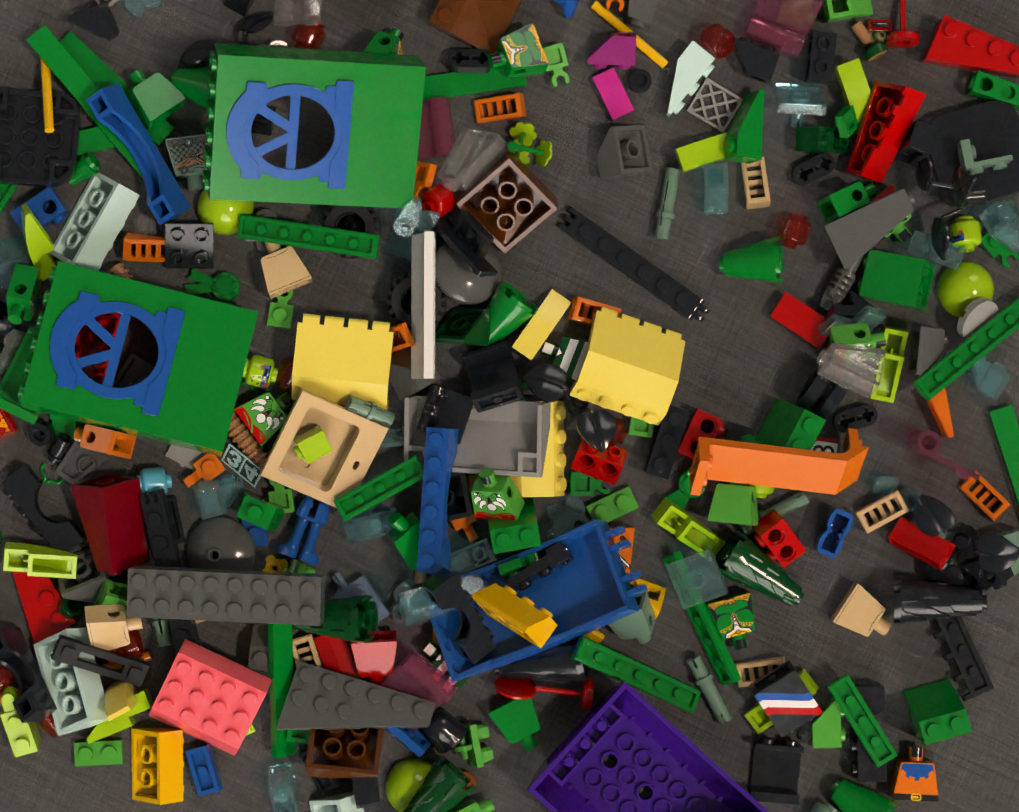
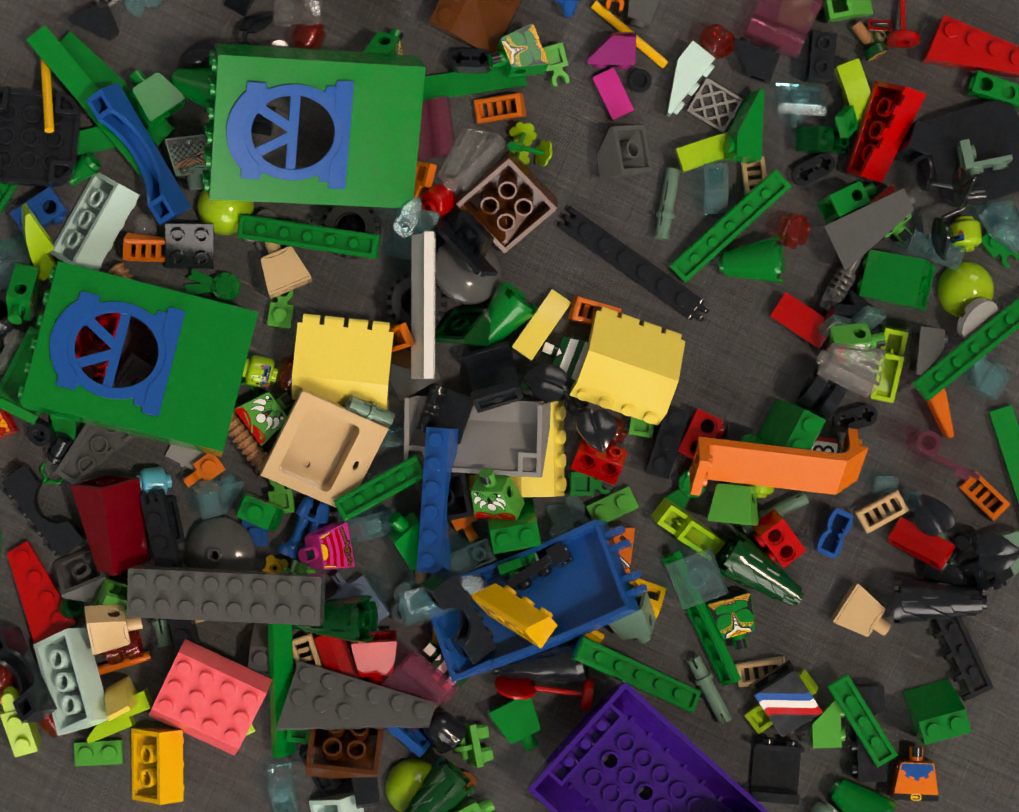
(39, 561): lime slope -> none
(68, 650): black container -> none
(105, 441): orange torso -> none
(204, 770): blue plate -> none
(241, 465): clear light blue sticker -> none
(312, 445): lime brick -> none
(328, 547): none -> dark pink torso
(730, 225): none -> green tile

